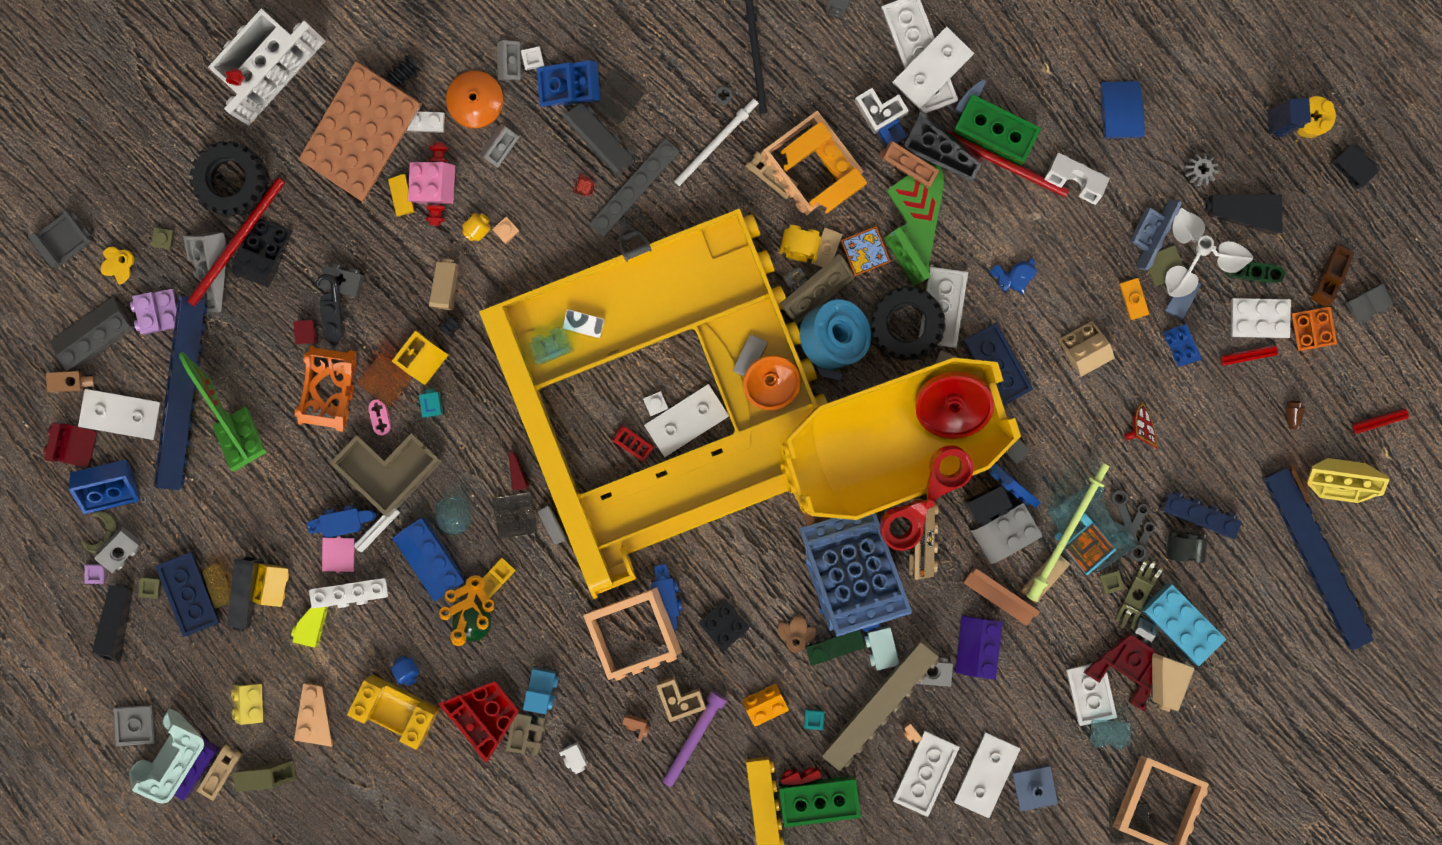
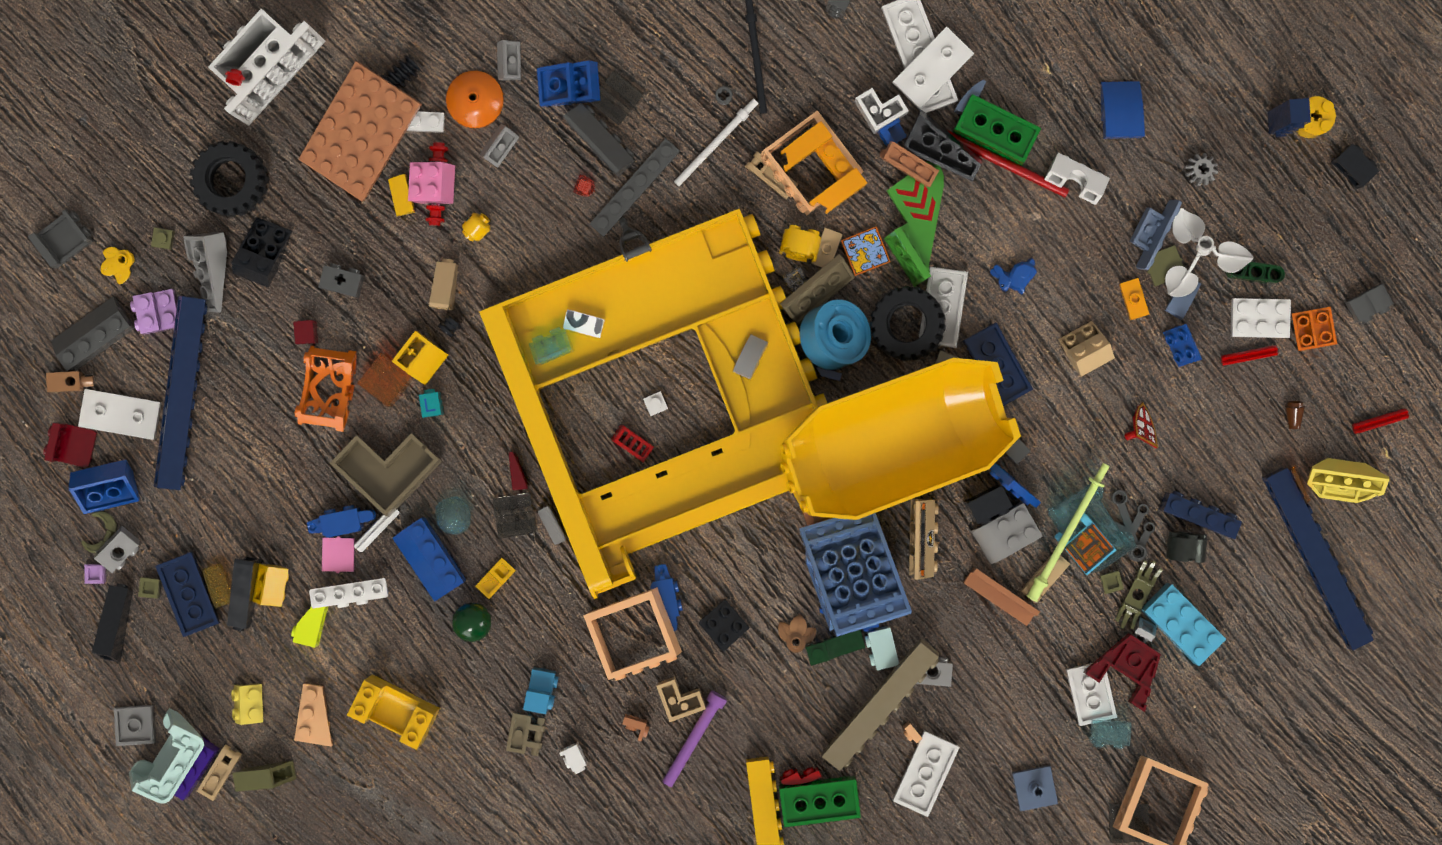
(235, 242): red piece -> none
(235, 432): bright green piece -> none
(331, 311): black plate -> none
(375, 418): bright pink beam -> none
(405, 670): blue head -> none
(466, 604): light orange plant -> none
(482, 716): red wedge -> none
(506, 230): light nougat plate -> none
(532, 58): white plate -> none
(686, 420): white plate -> none
(765, 705): light orange bracket -> none
(771, 393): orange dish -> none
(814, 719): teal tile -> none
(937, 485): red piece -> none
(954, 405): red dish -> none
(978, 647): dark purple slope -> none
(986, 775): white plate -> none
(1169, 682): tan slope -> none
(1250, 211): black slope -> none
(1332, 276): reddish brown slope -> none

